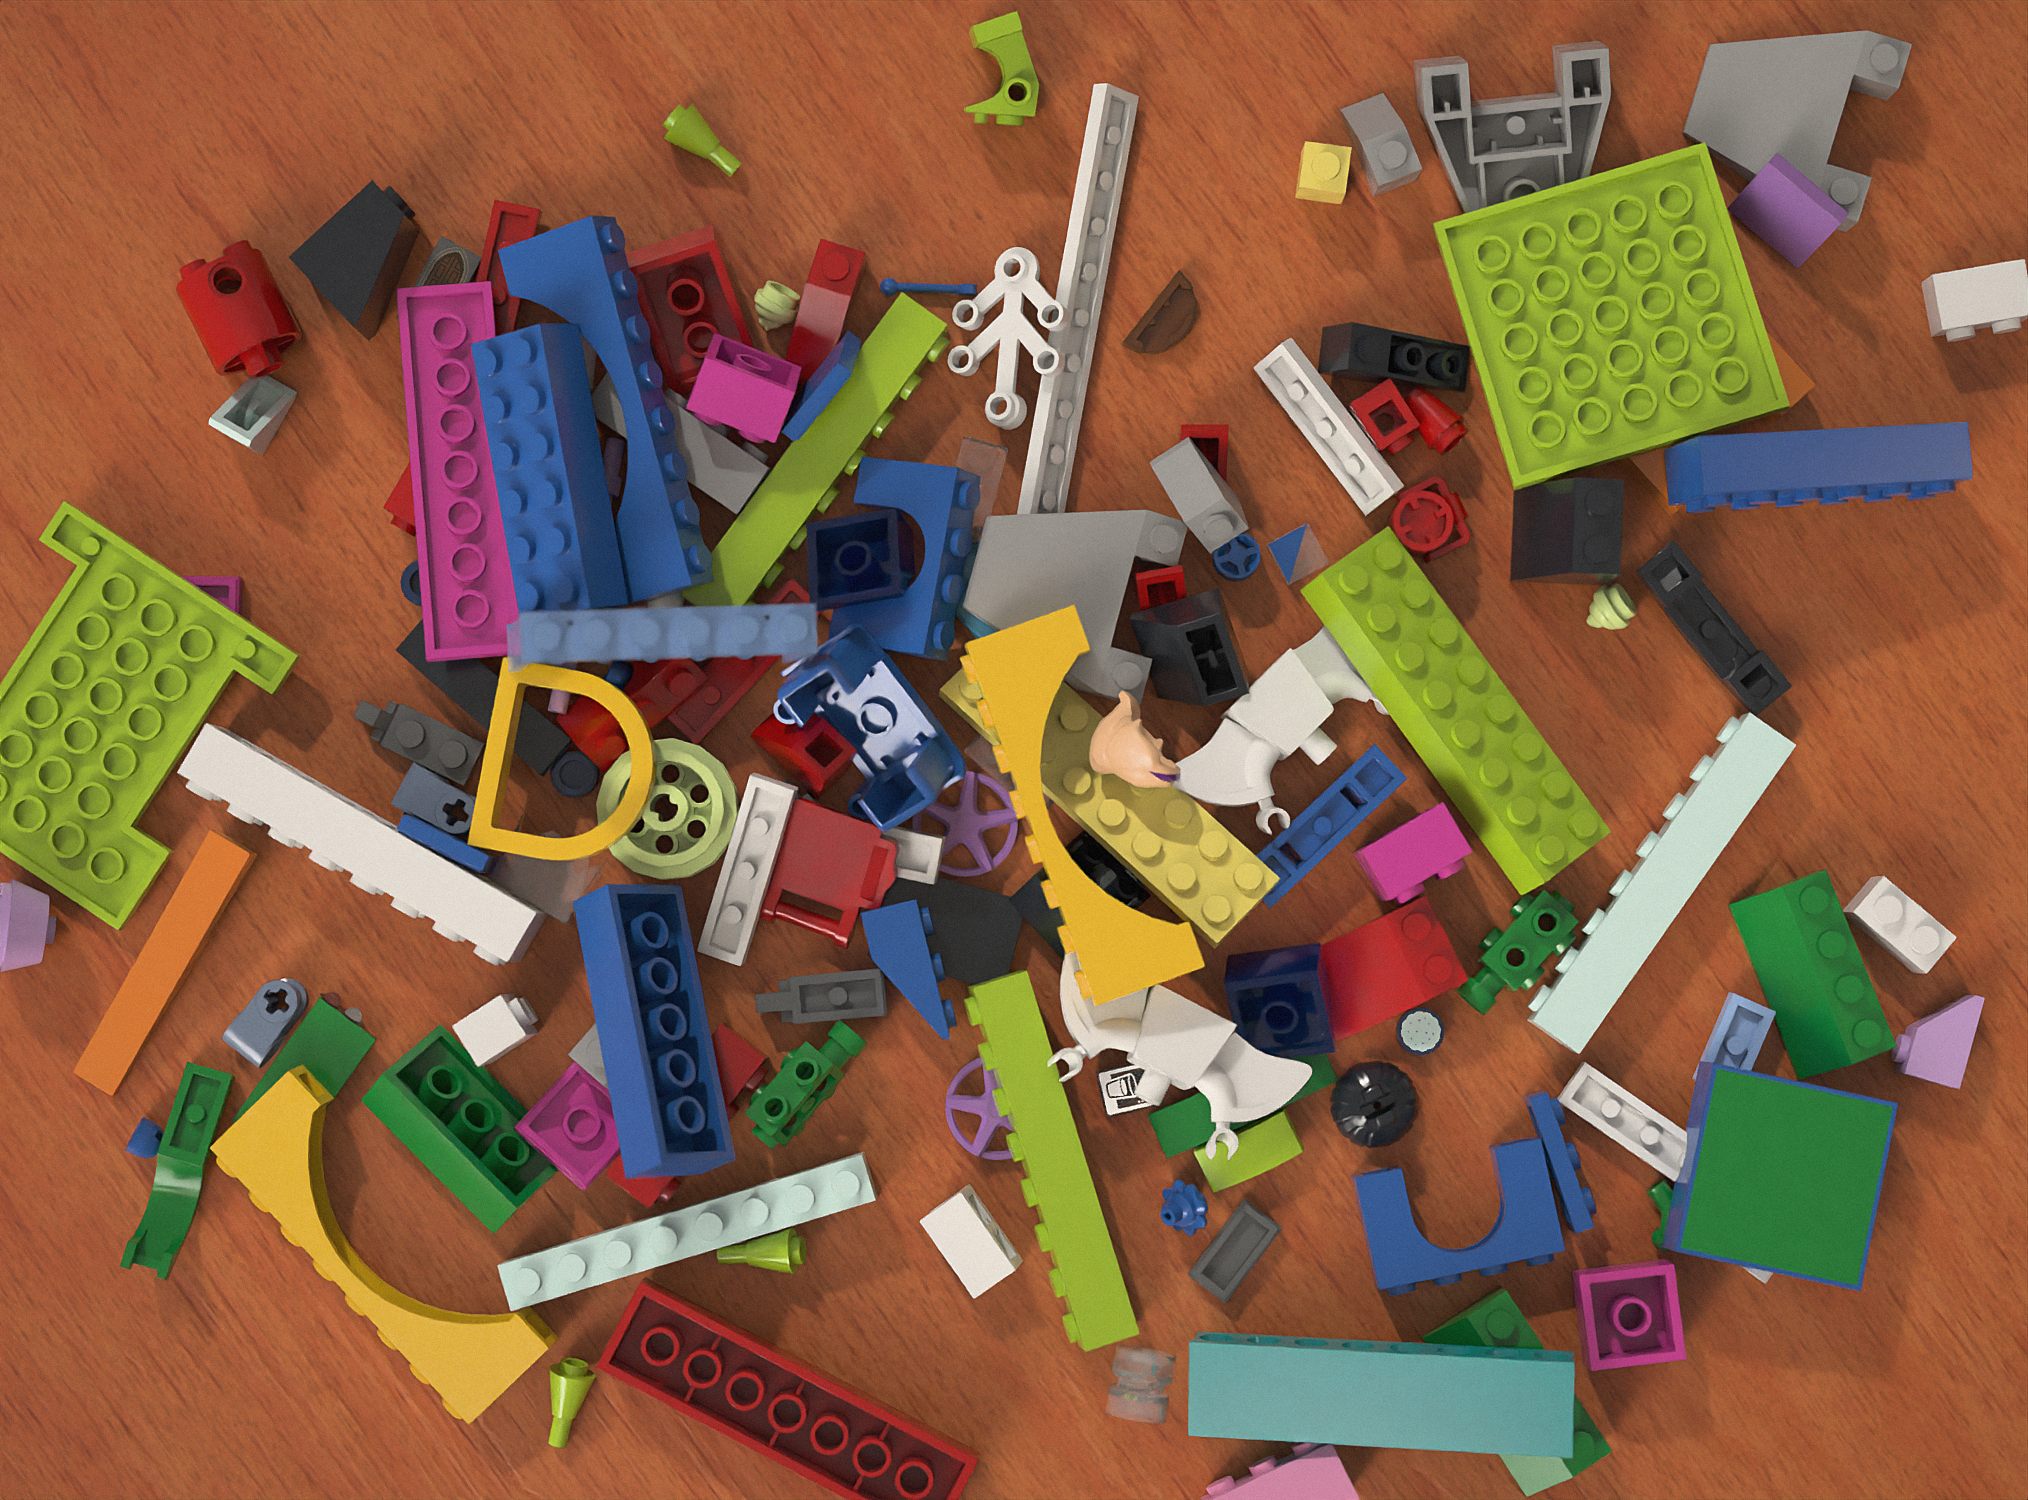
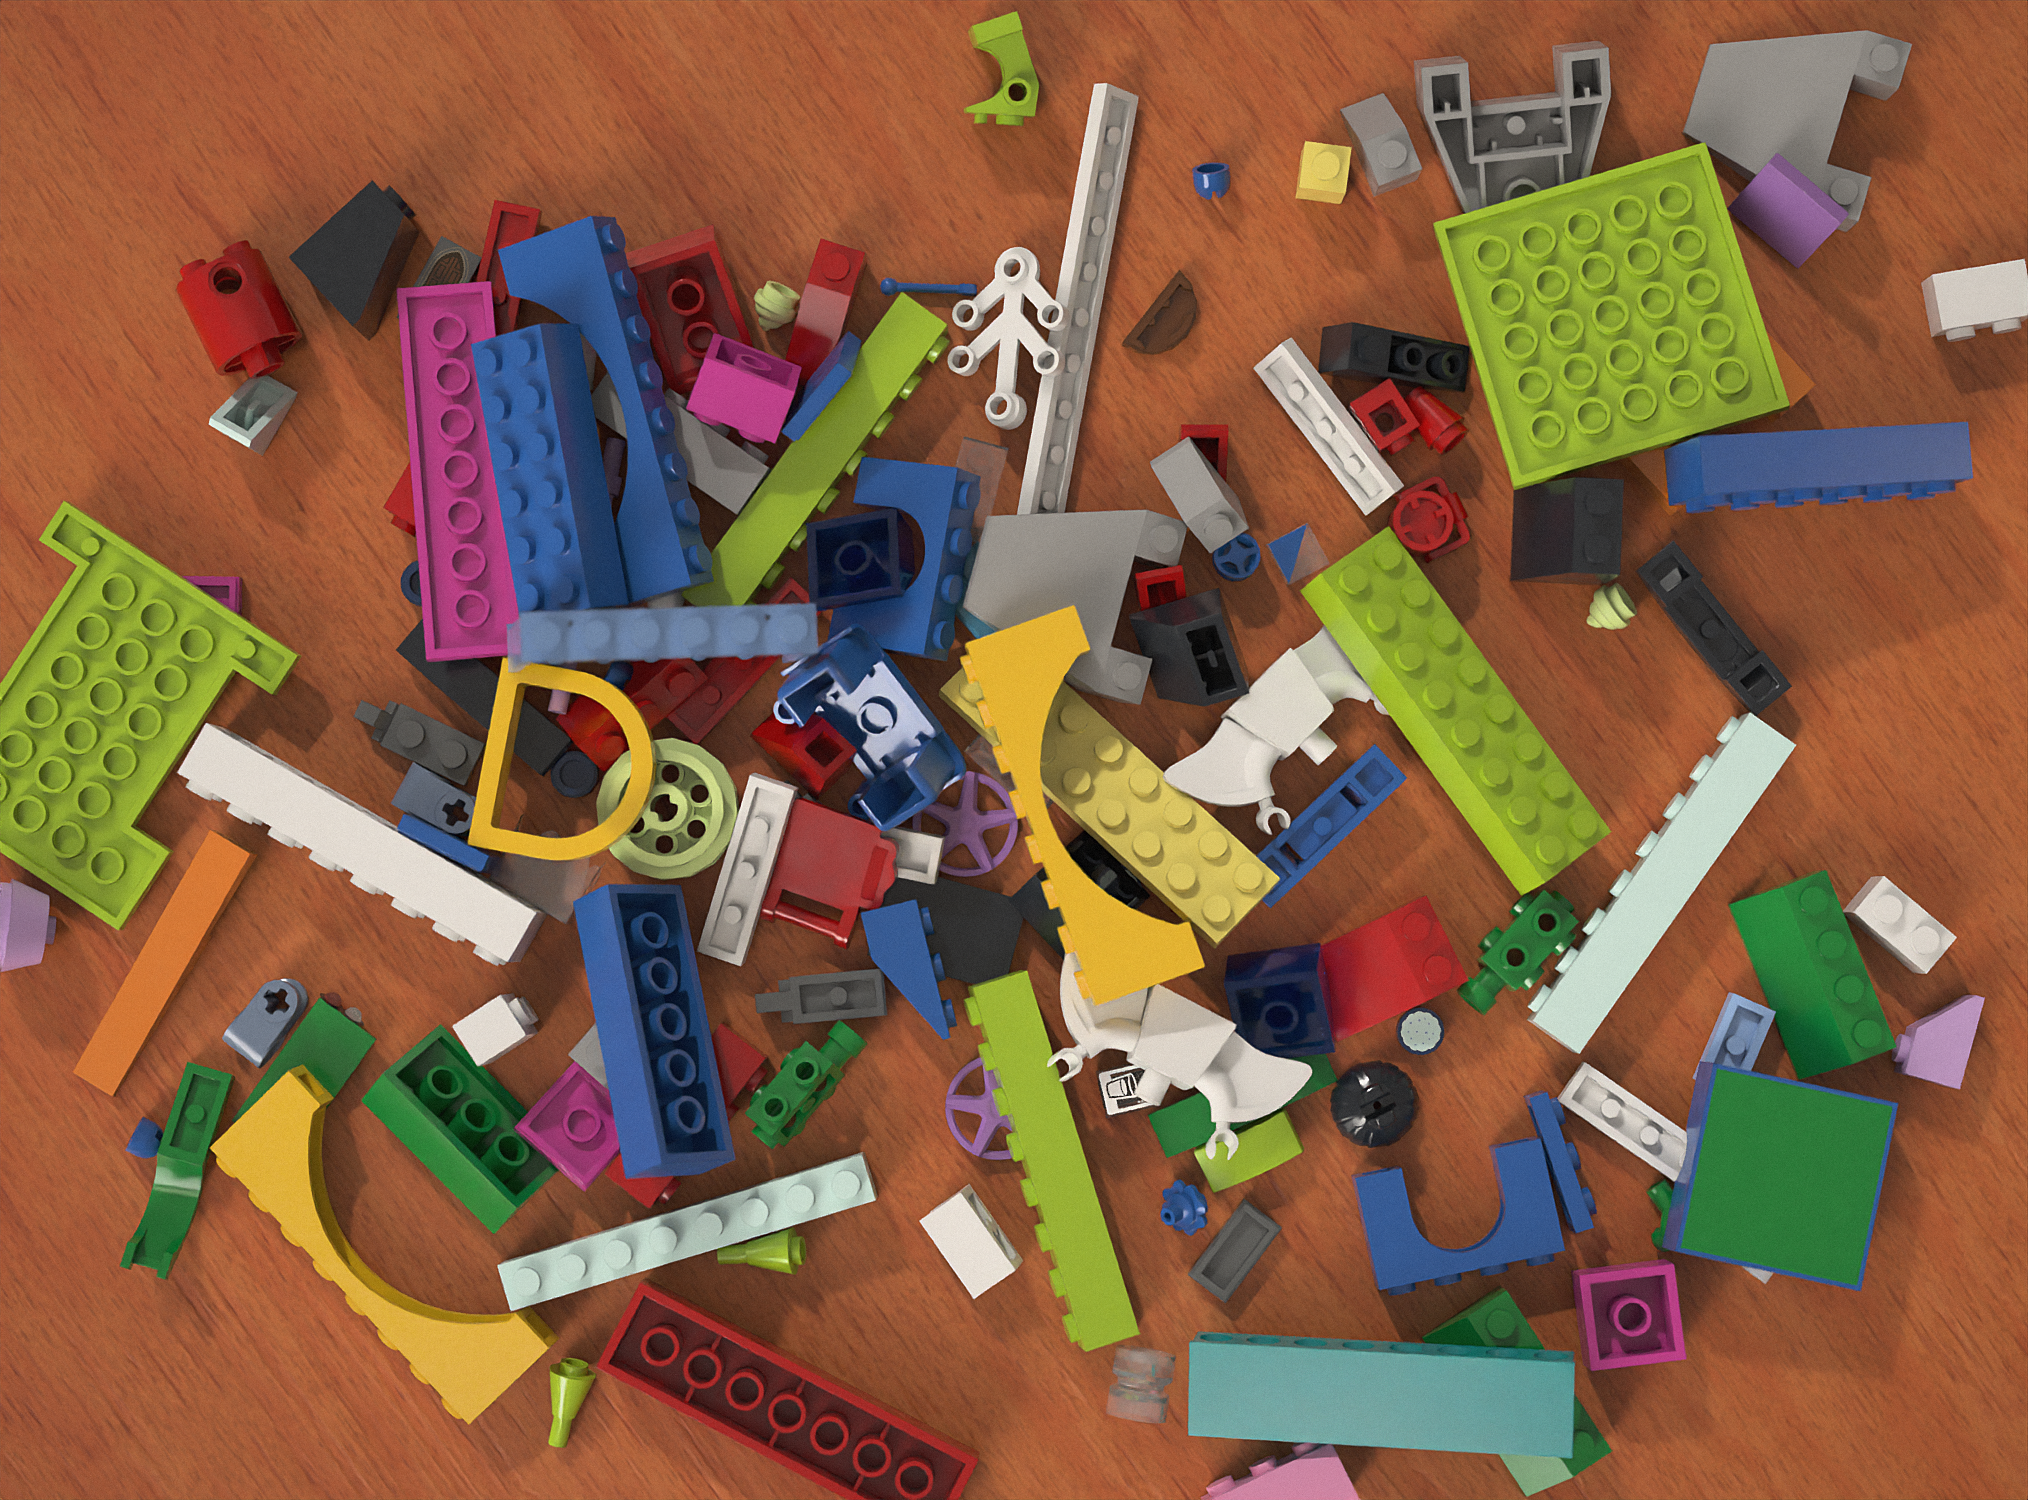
(692, 133): lime cone -> none
(1129, 750): light nougat hair -> none
(1211, 178): none -> blue hinge
(1412, 853): dark pink brick -> none

